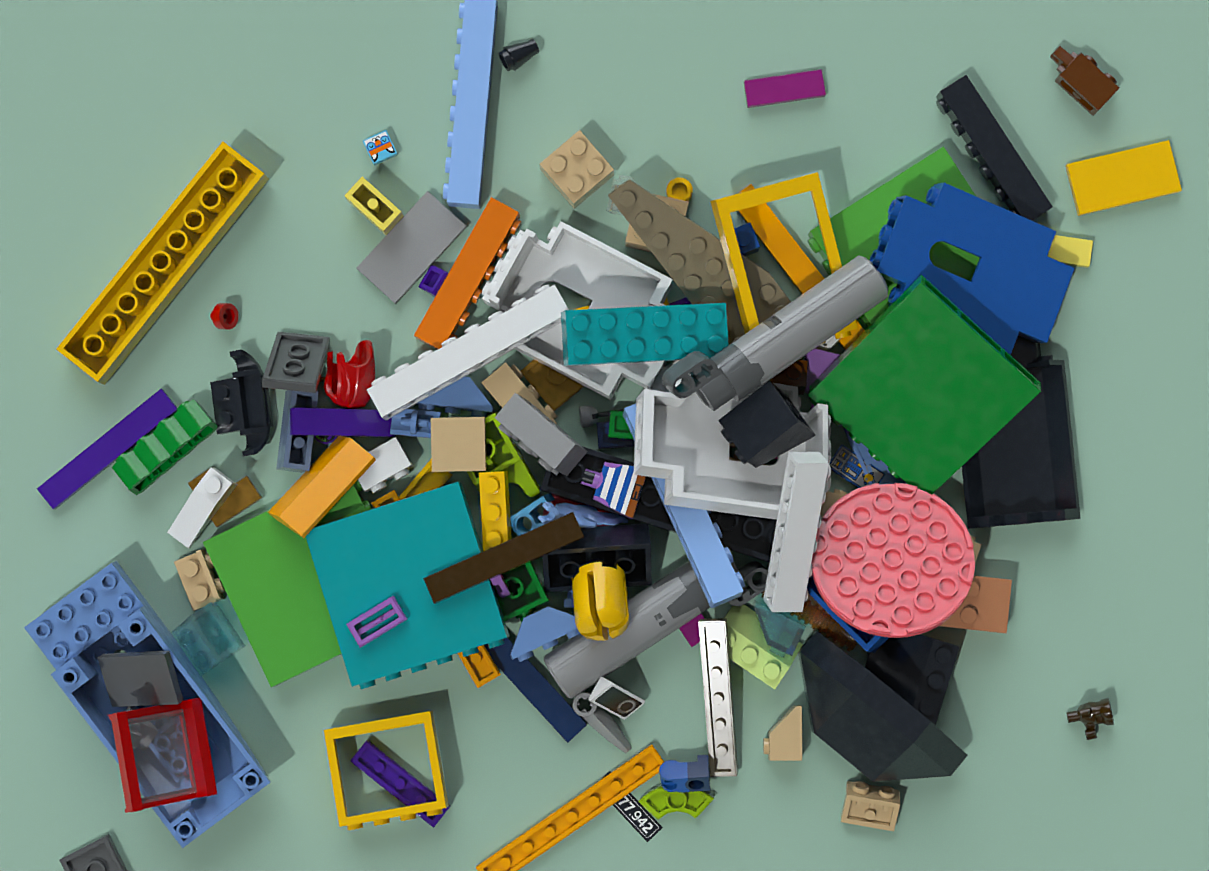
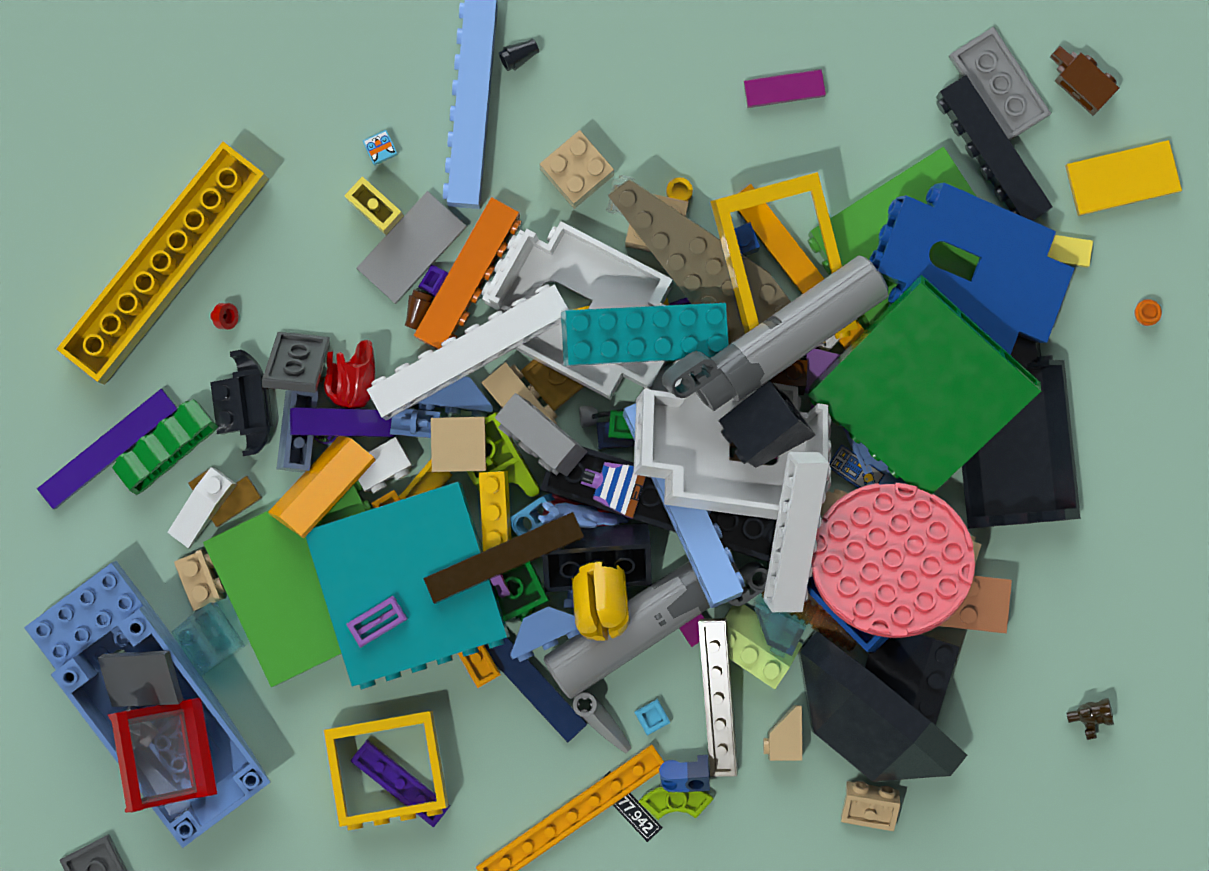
(417, 307): none -> reddish brown cone
(615, 699): slope -> none
(652, 717): none -> medium azure tile
(1000, 83): none -> light grey tile
(1148, 312): none -> orange plate

